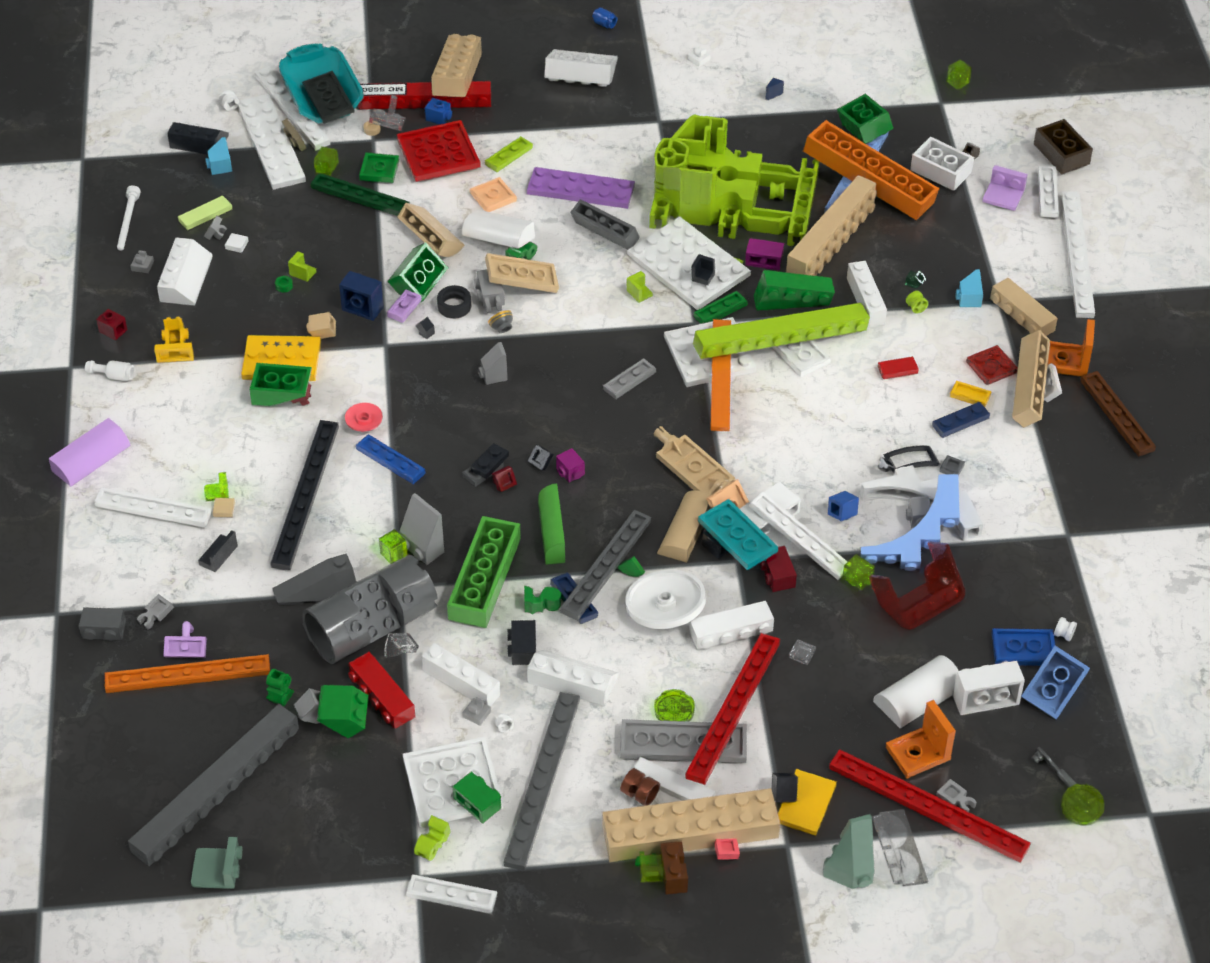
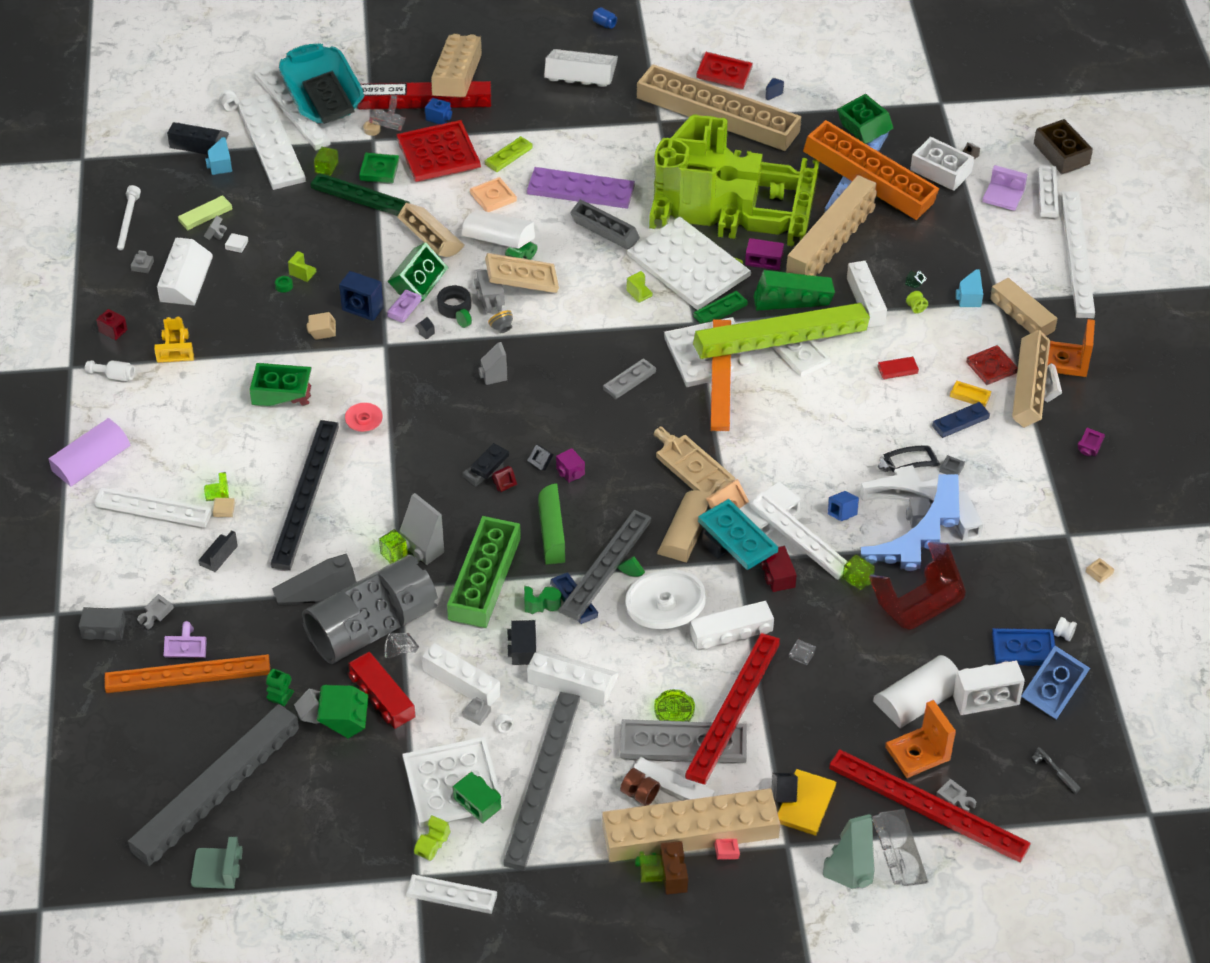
(282, 351): yellow plate -> none
(295, 139): dark tan plate -> none
(390, 459): blue tile -> none
(463, 318): none -> green tile
(703, 269): black panel -> none
(724, 70): none -> red plate
(744, 115): none -> tan brick
(959, 74): clear neon green brick -> none
(1082, 804): clear neon green tile -> none
(1090, 442): none -> magenta bracket
(1099, 570): none -> tan tile
(1118, 413): reddish brown plate -> none

